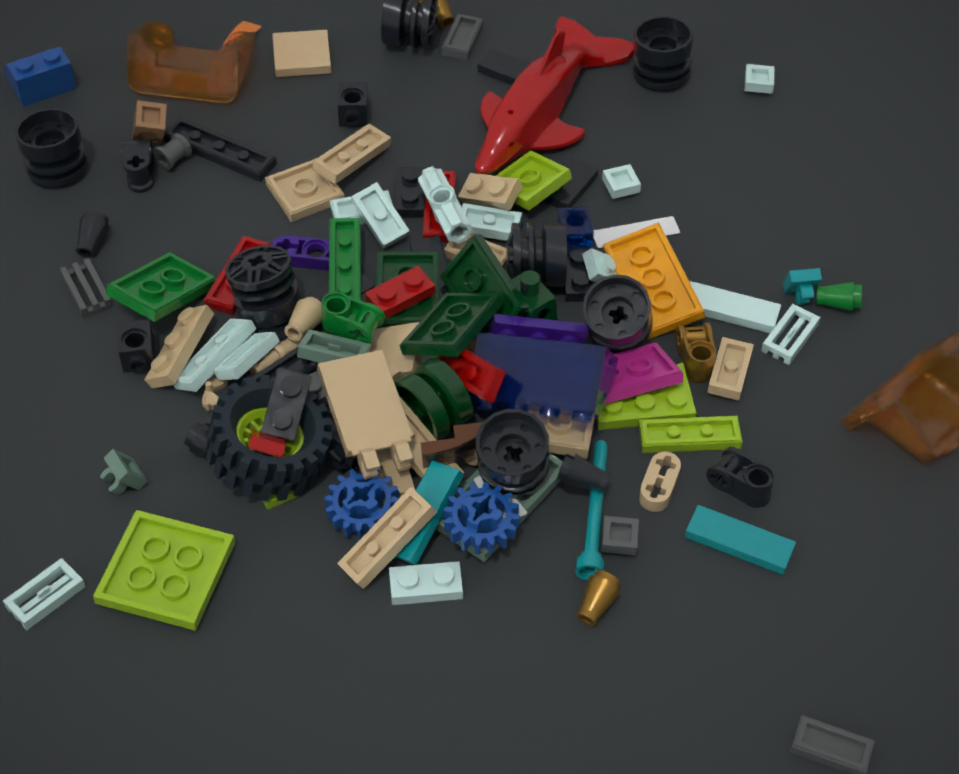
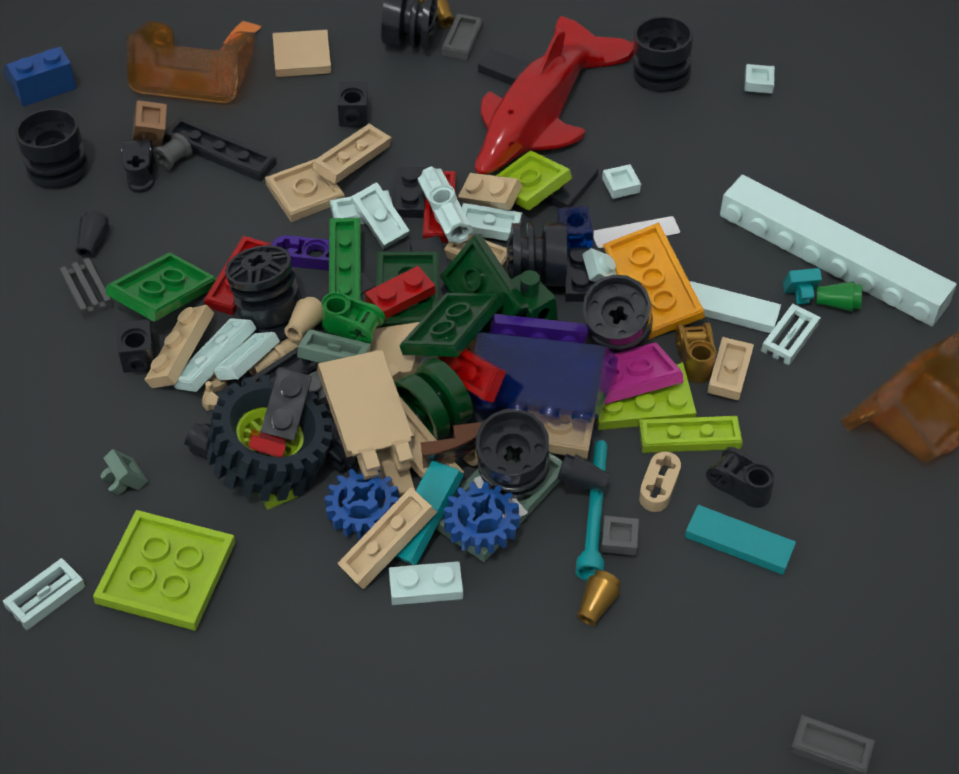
(838, 250): none -> light aqua brick

